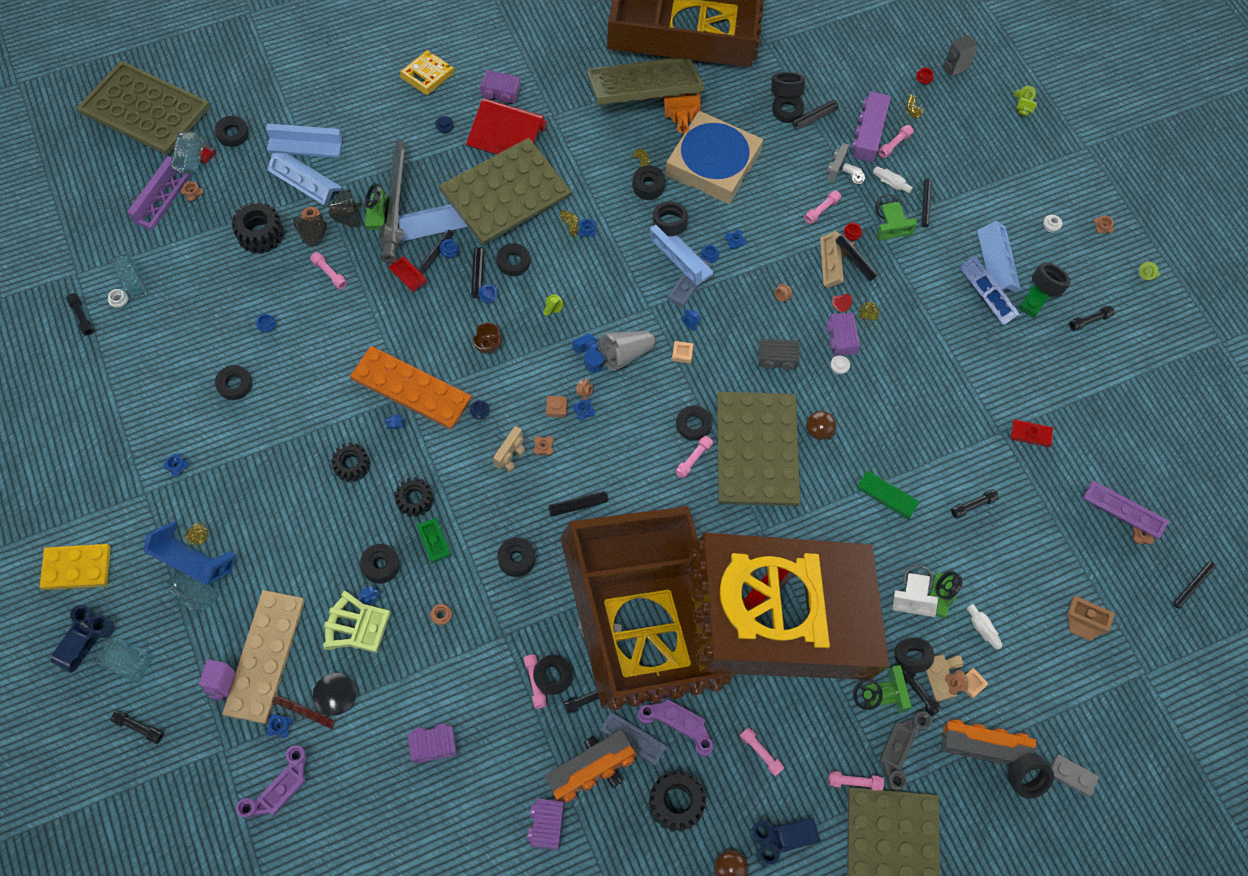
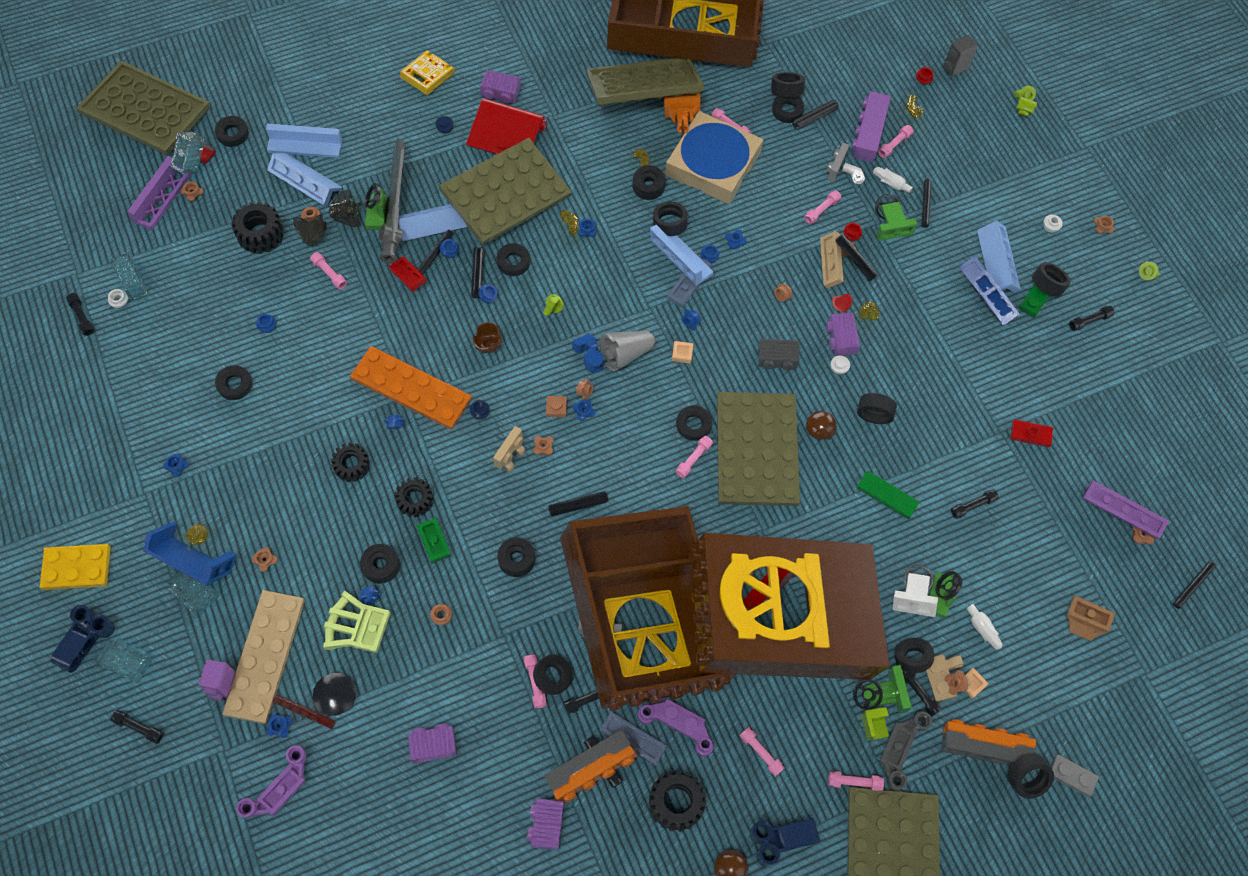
(260, 555): none -> nougat plate
(720, 114): none -> bright pink bar
(875, 723): none -> lime panel
(876, 408): none -> black tyre

